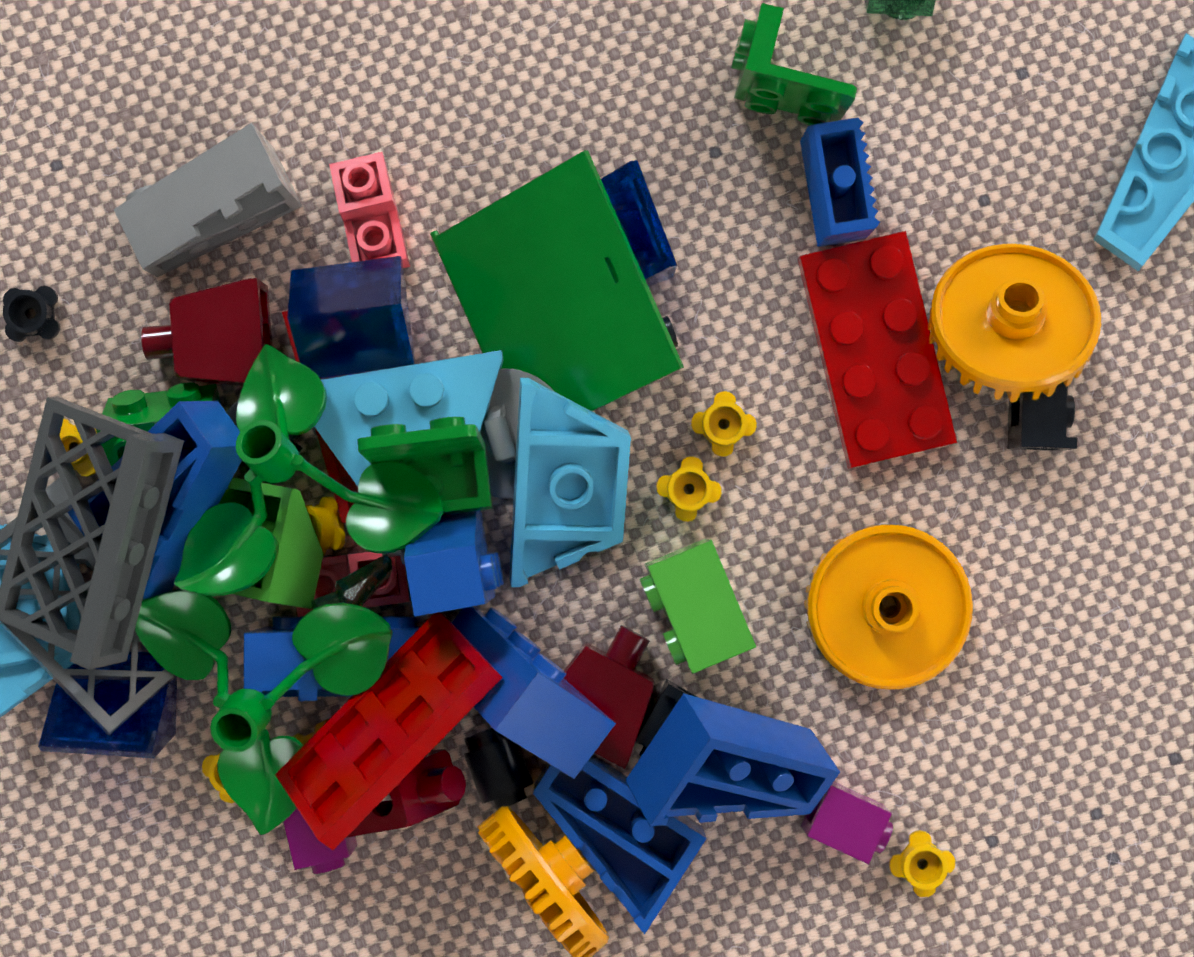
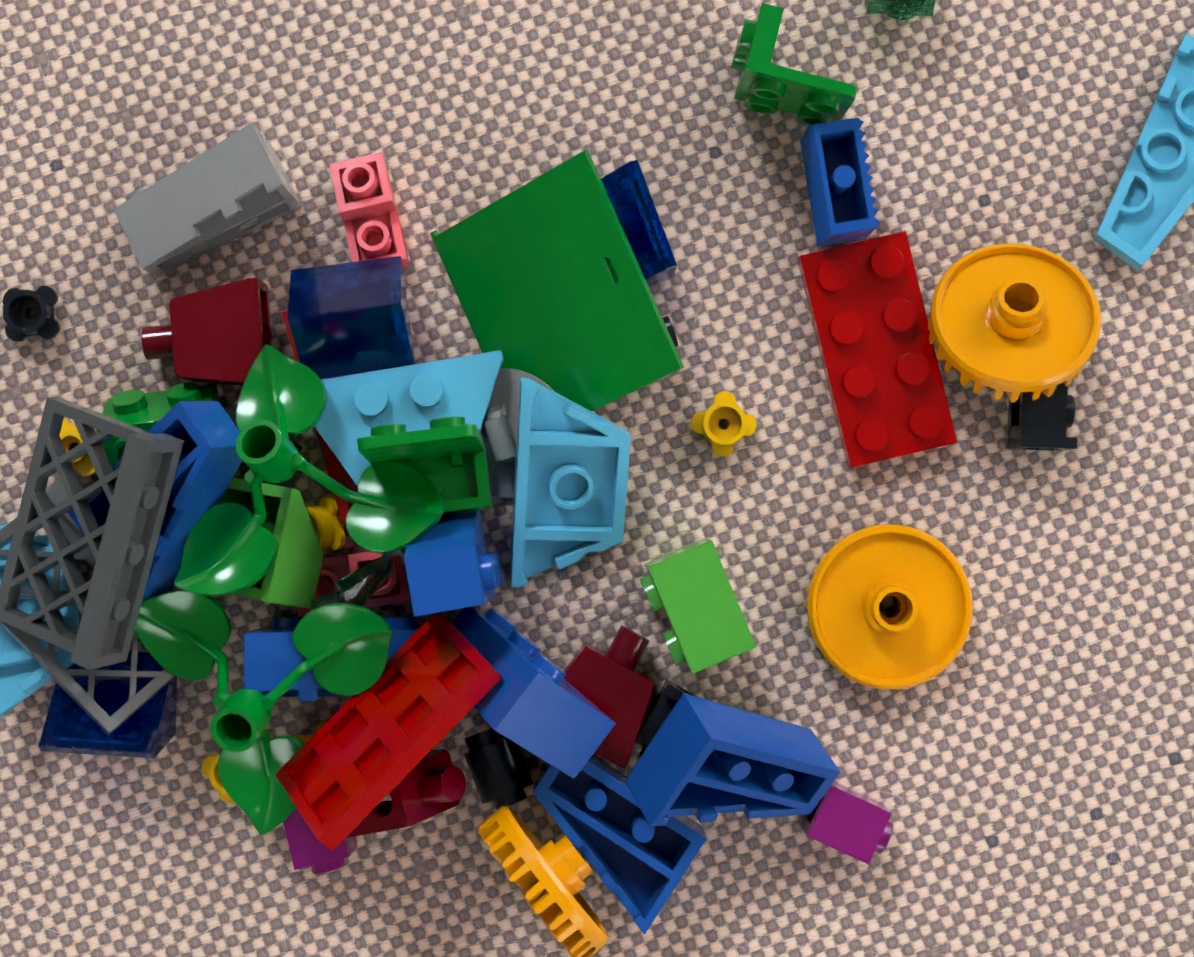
(689, 473): yellow plate -> none
(926, 879): yellow plate -> none

